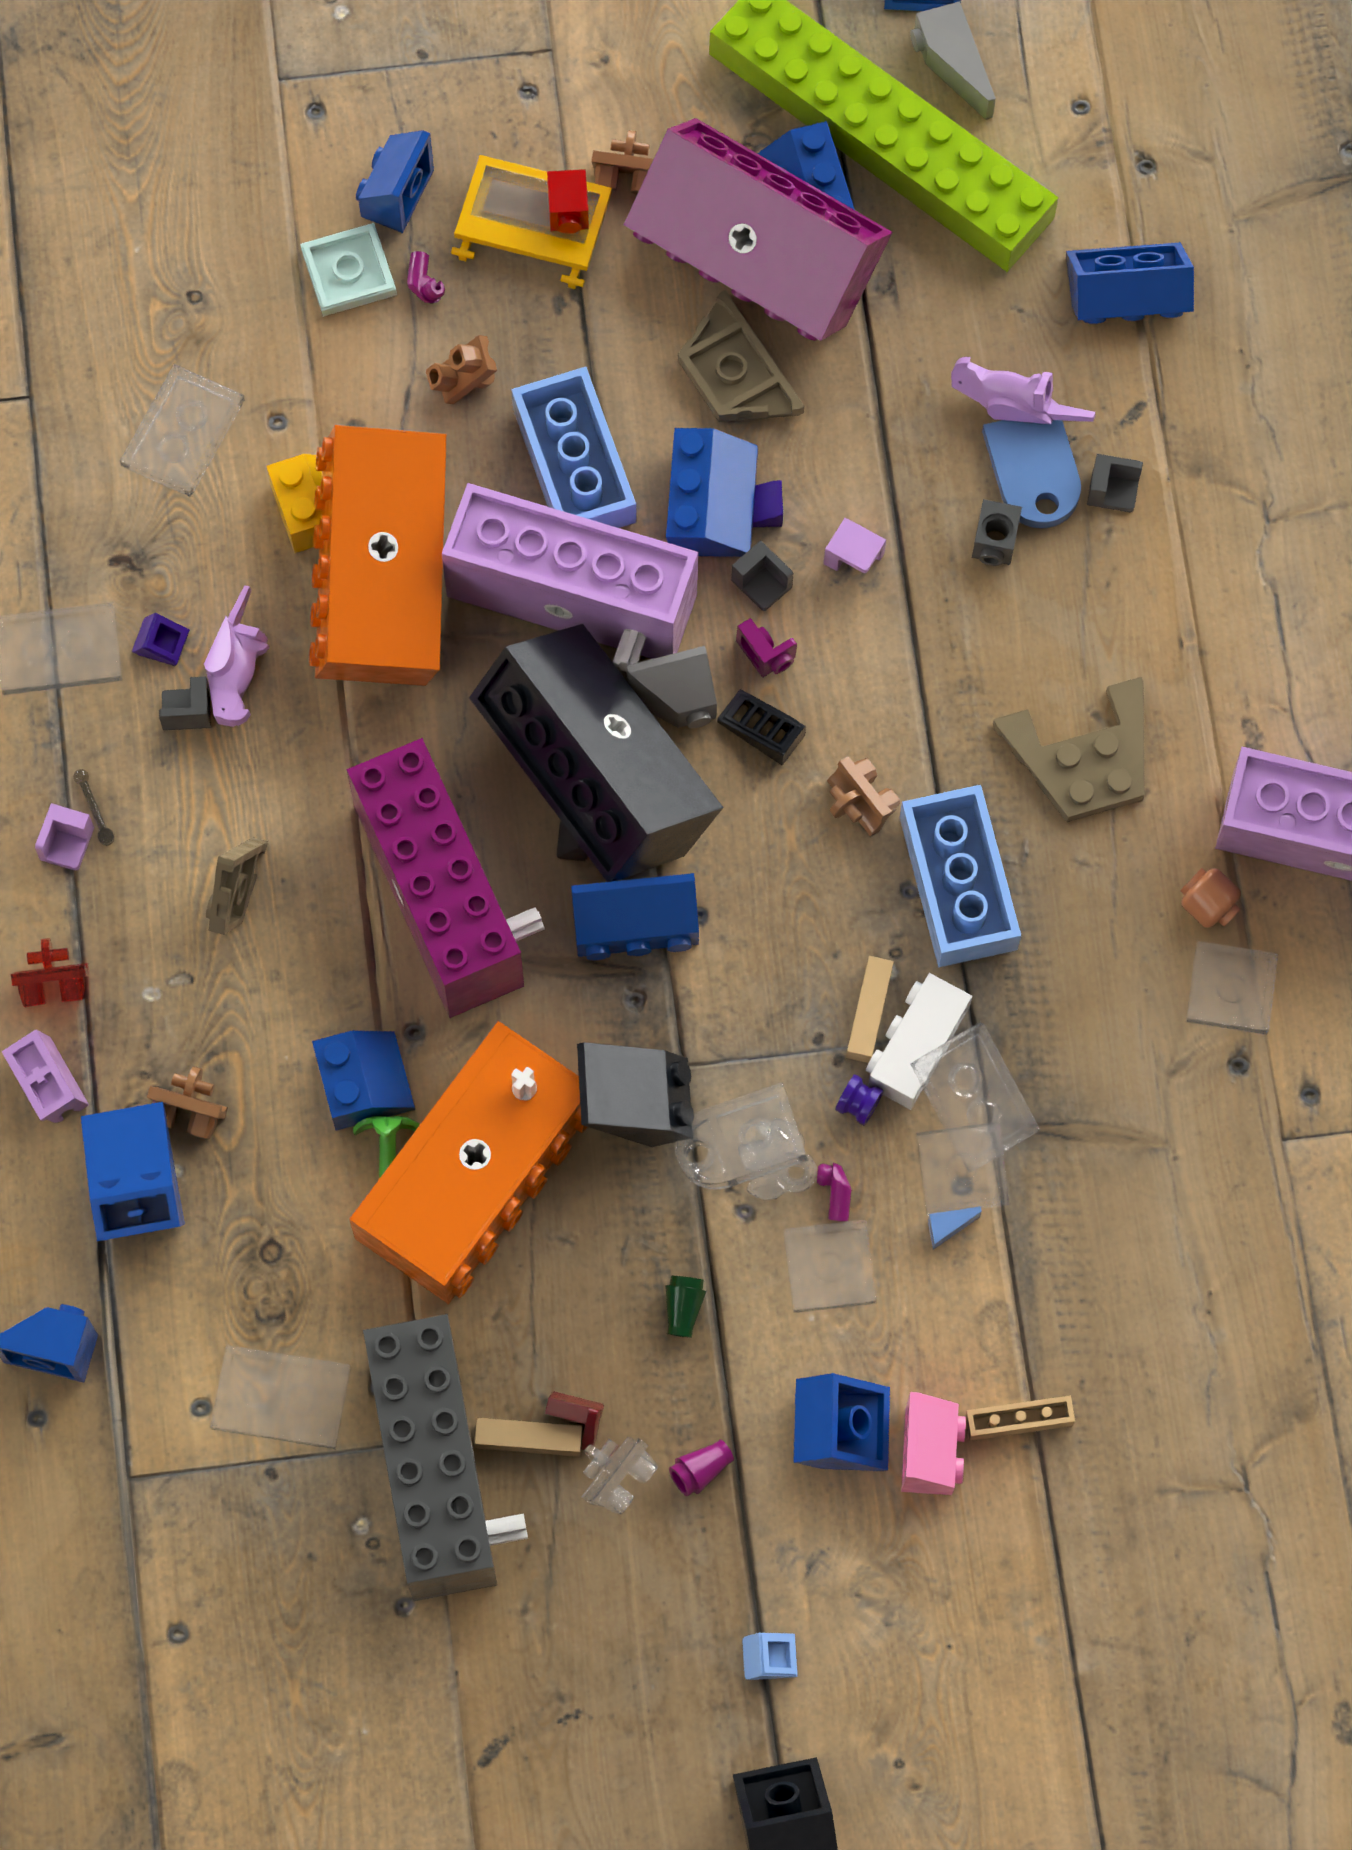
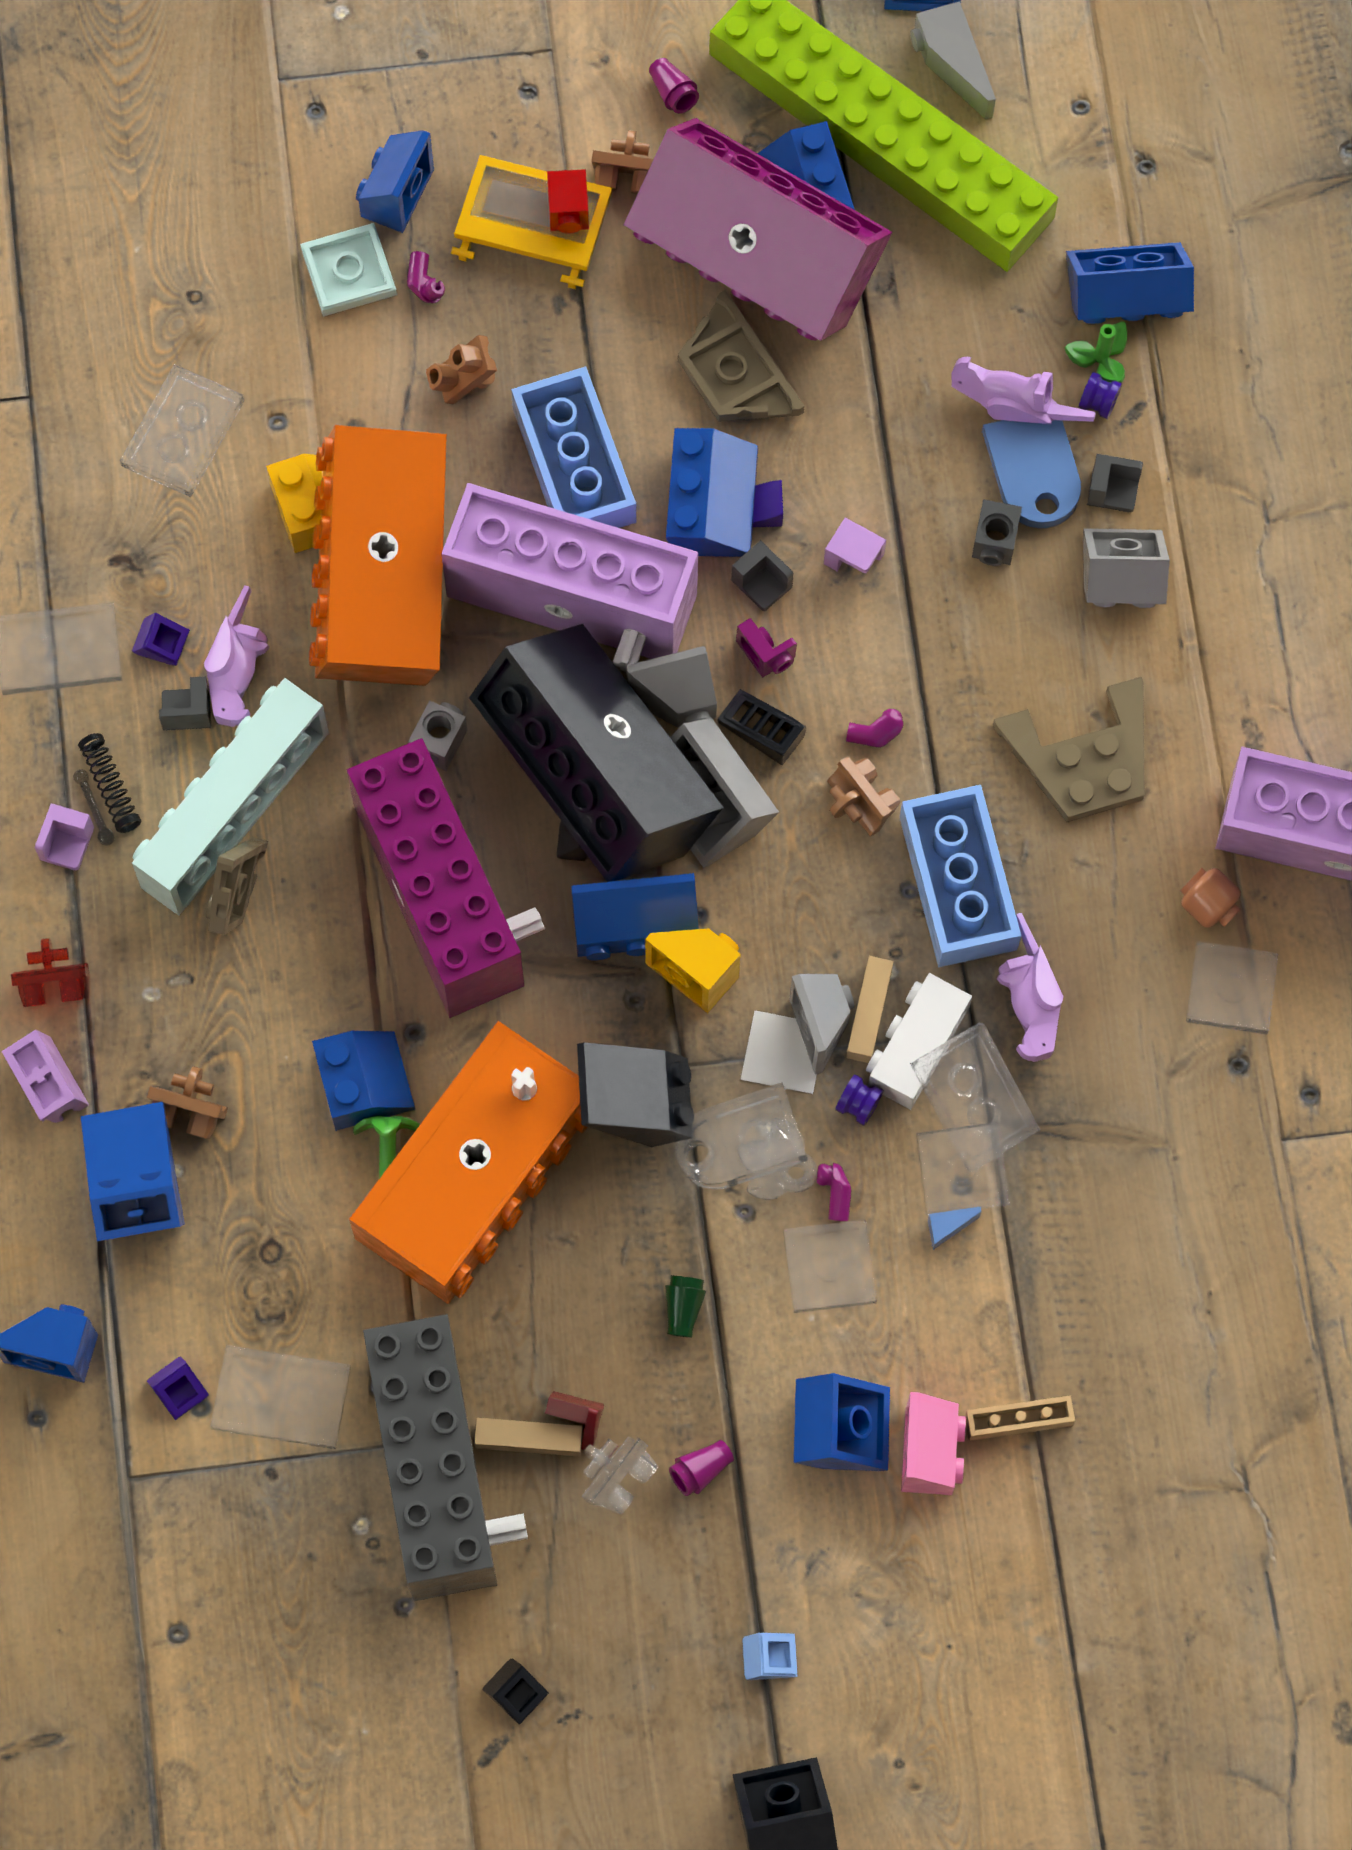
(94, 746): none -> black piece
(177, 1387): none -> dark purple slope
(230, 795): none -> light aqua brick
(444, 715): none -> light grey brick
(515, 1690): none -> black slope
(673, 86): none -> magenta cone
(695, 963): none -> yellow slope
(744, 801): none -> light grey slope
(777, 1054): none -> white sticker
(821, 1014): none -> light grey slope
(879, 732): none -> magenta arm
(1033, 997): none -> lavender animal
(1100, 395): none -> dark purple wheel
(1110, 342): none -> bright green plant
(1125, 567): none -> light grey slope

